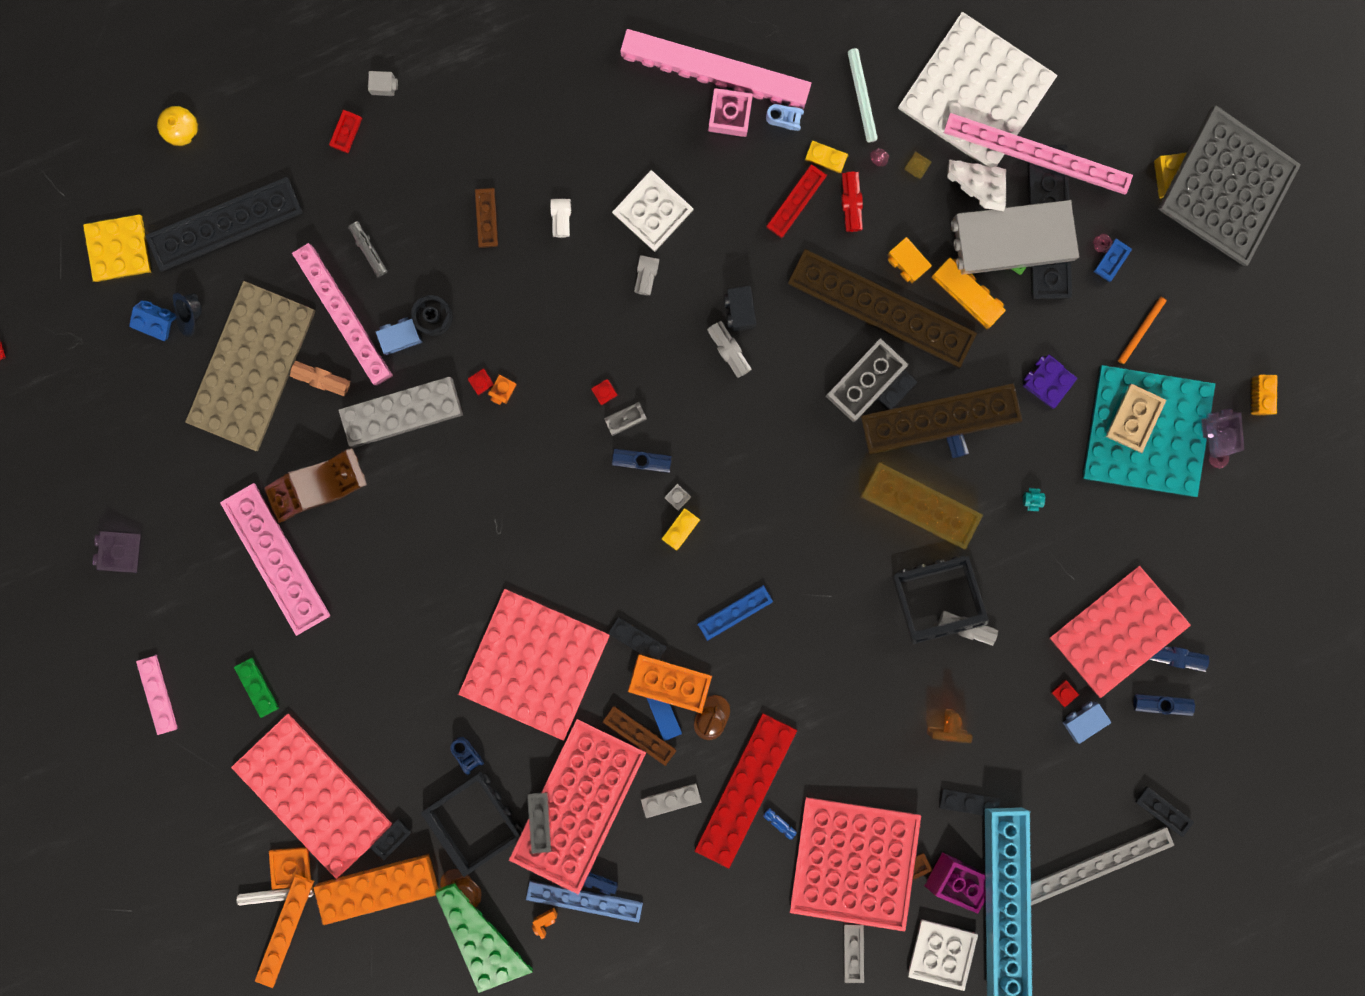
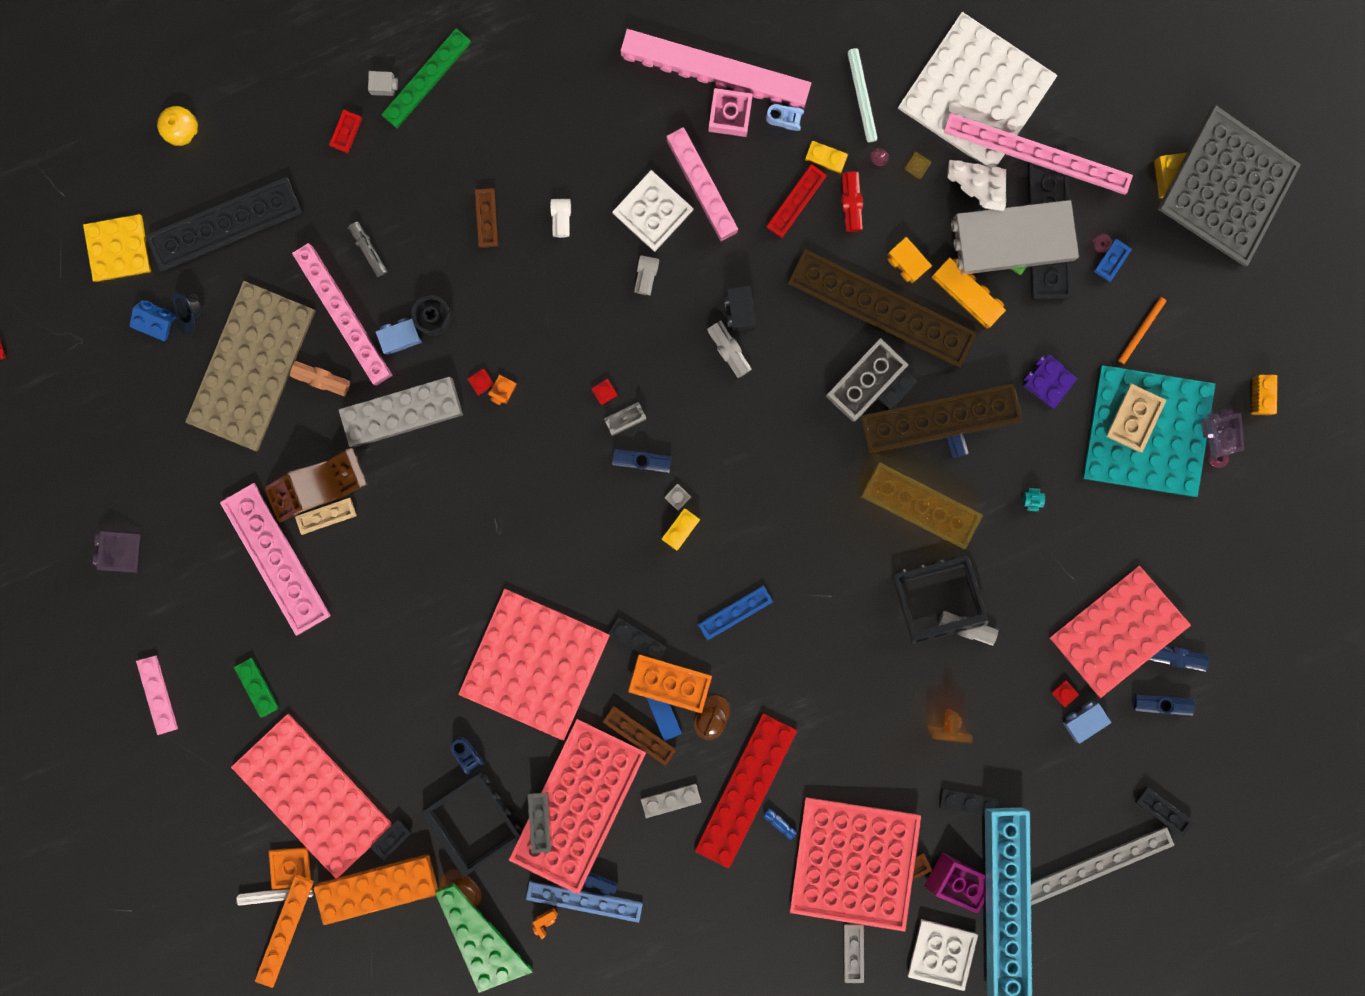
(325, 516): none -> tan plate
(426, 78): none -> green plate
(702, 184): none -> bright pink brick

